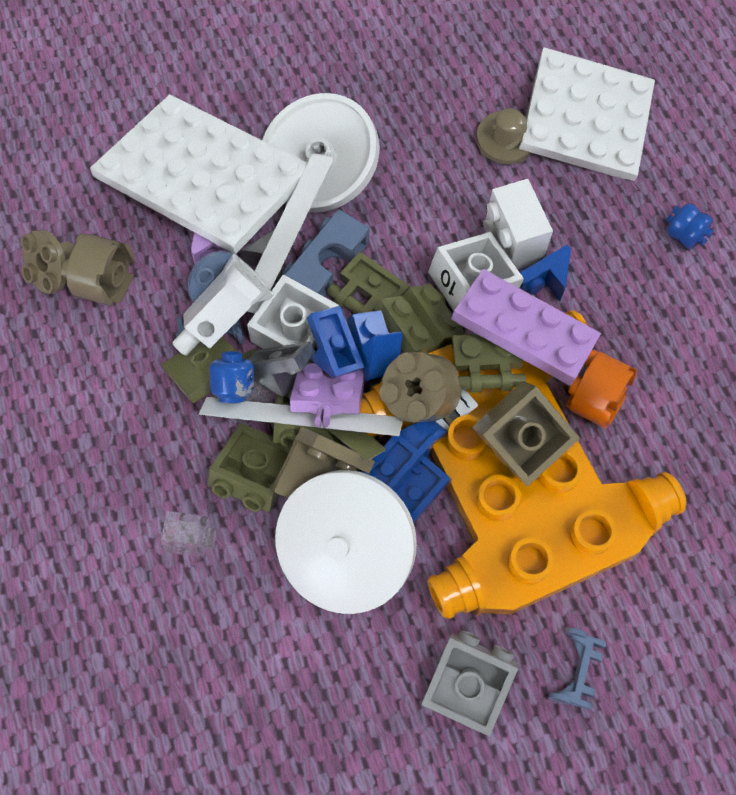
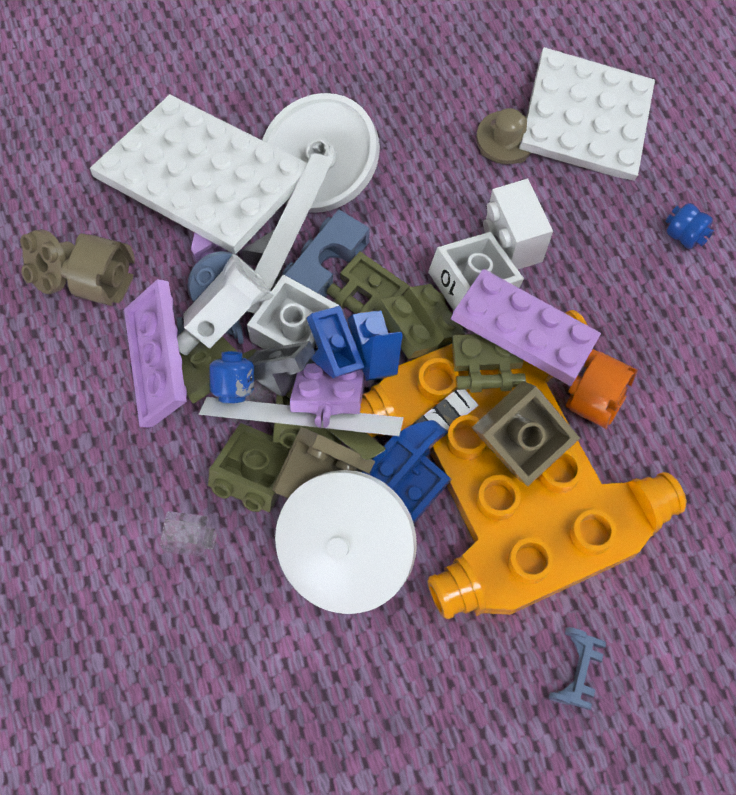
(155, 354): none -> lavender plate
(415, 371): dark tan brick -> none
(471, 682): light grey plate -> none
(548, 271): blue slope -> none

